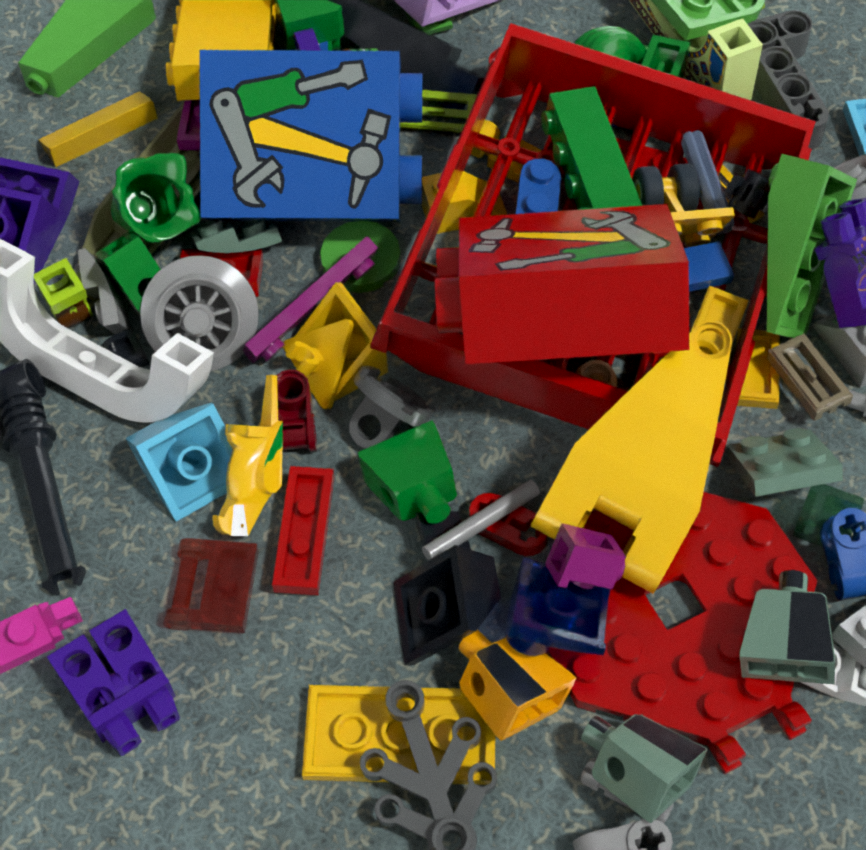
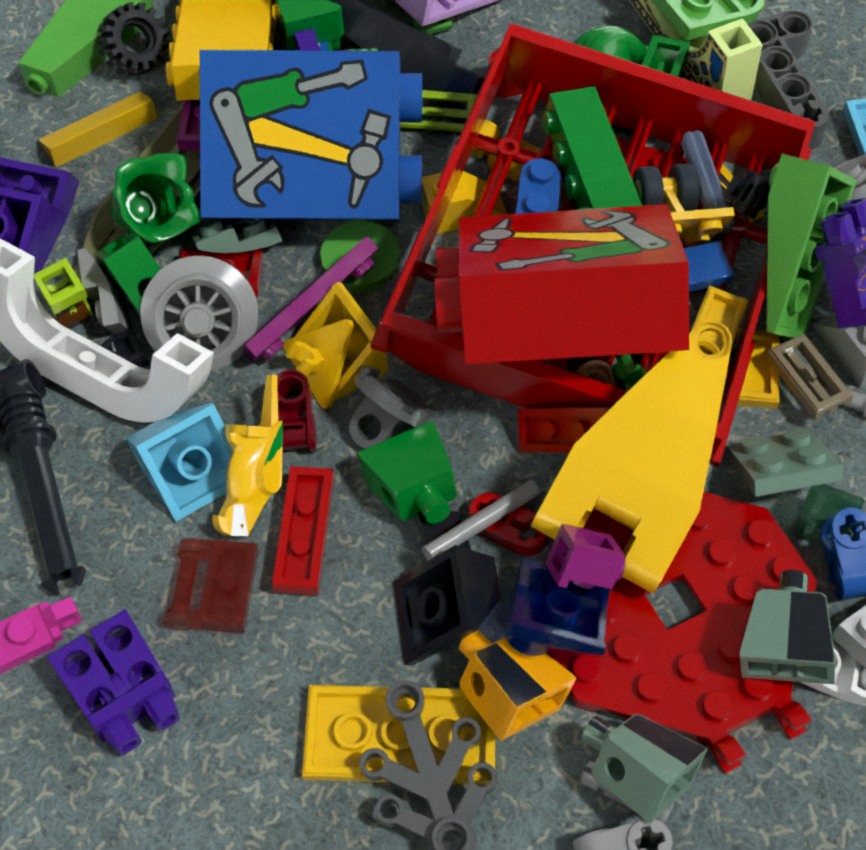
(150, 26): none -> black tyre
(555, 428): none -> red plate
(626, 372): none -> green plant

